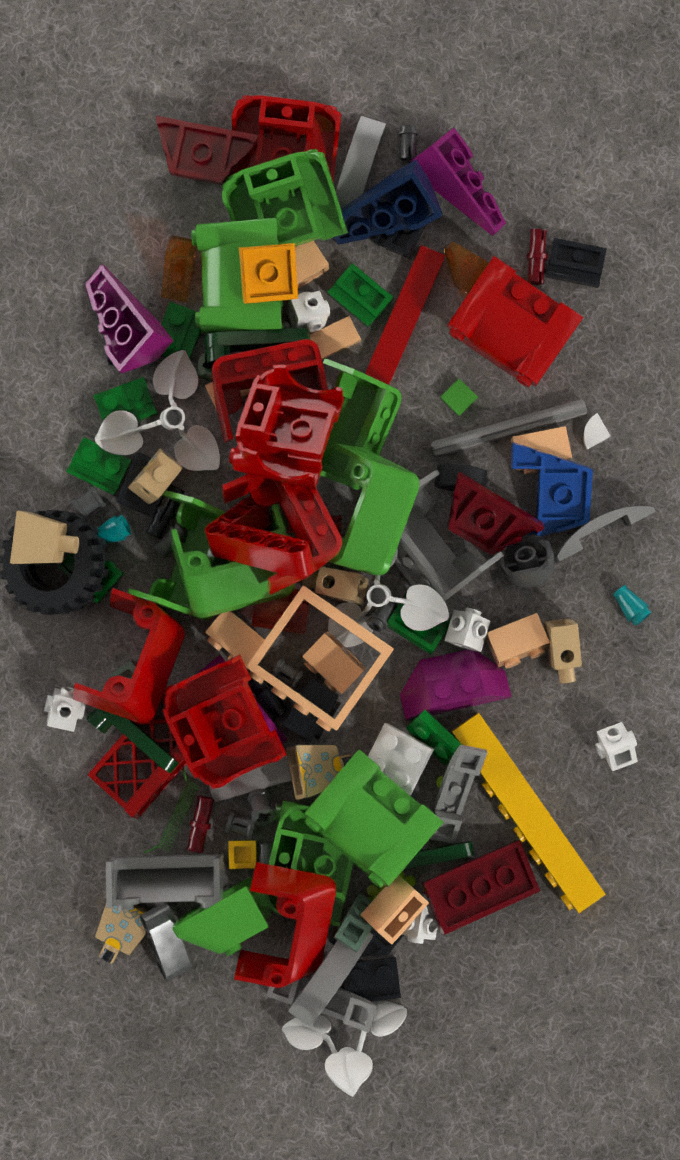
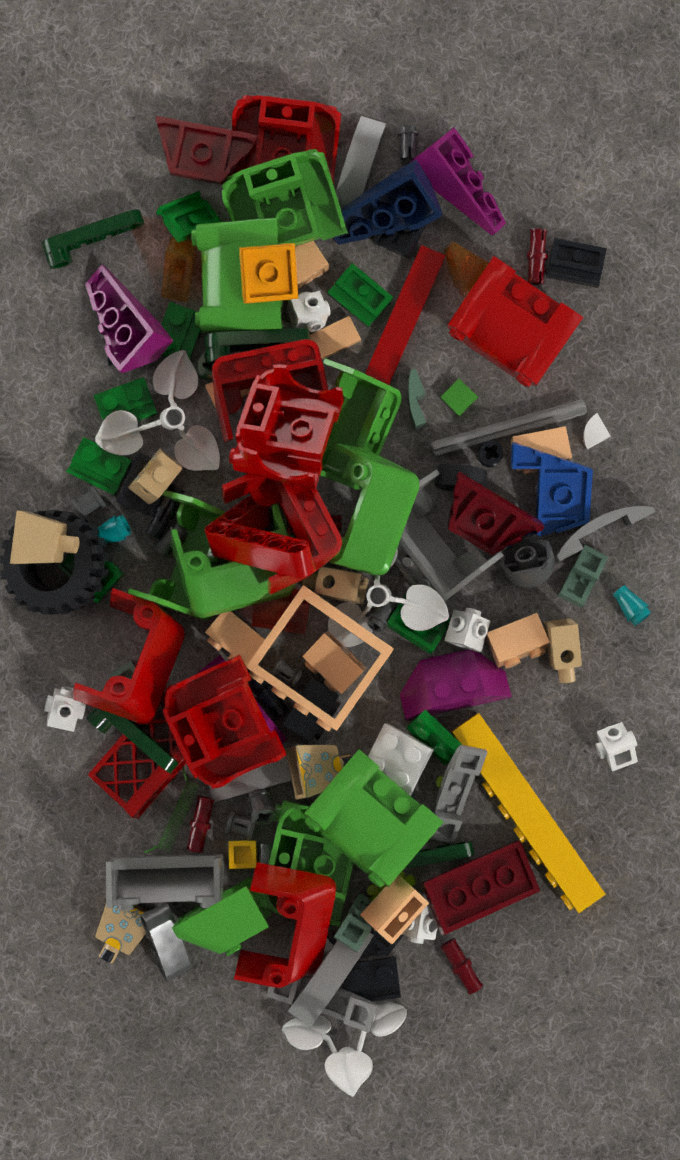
(59, 246): none -> dark green beam
(185, 213): none -> green plate
(414, 393): none -> sand green slope
(461, 966): none -> dark red pin
(493, 461): none -> black bush
(583, 576): none -> sand green slope

